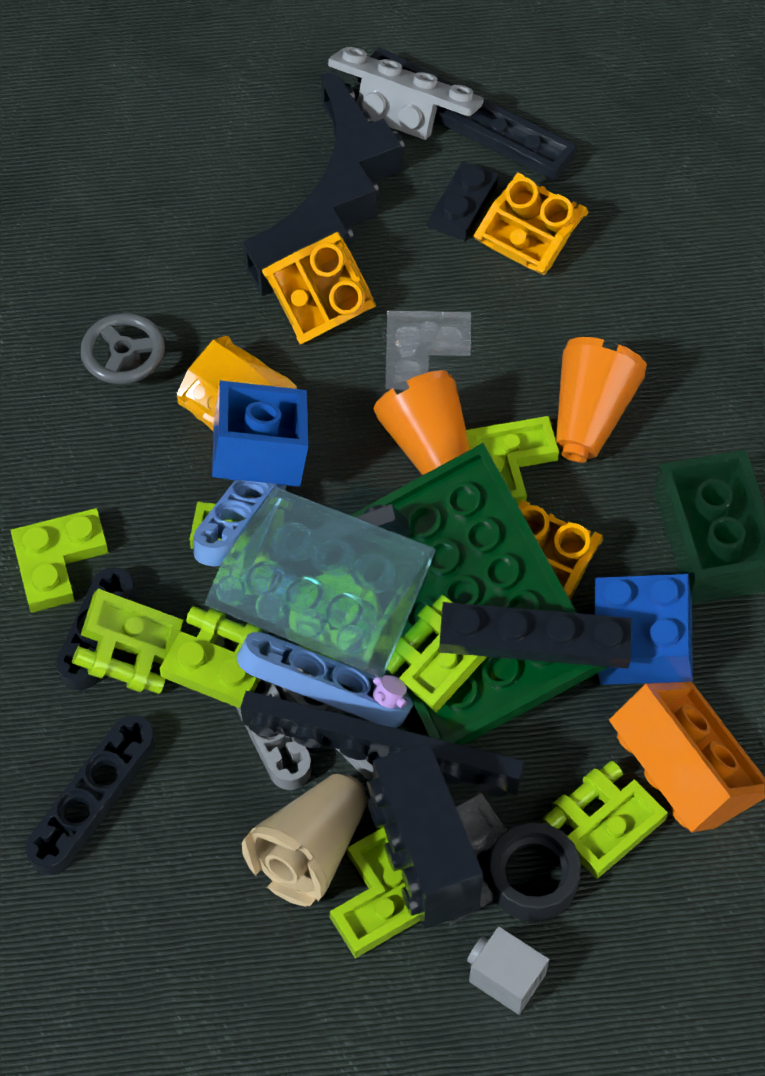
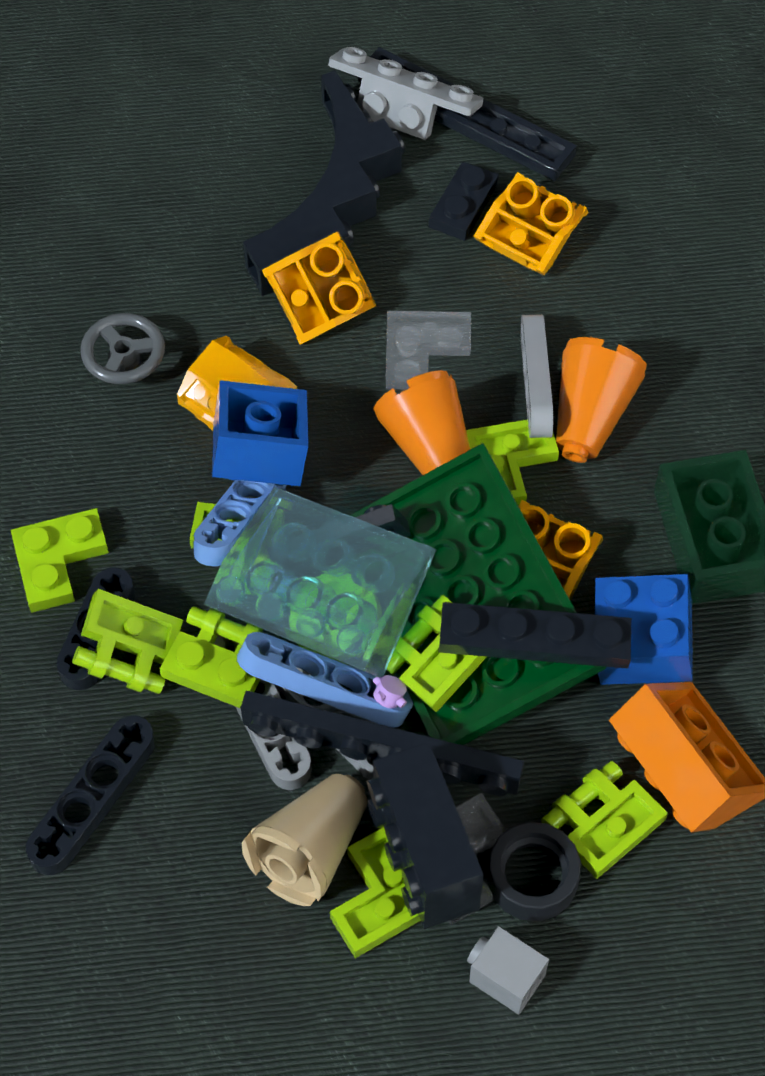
(536, 376): none -> light grey beam

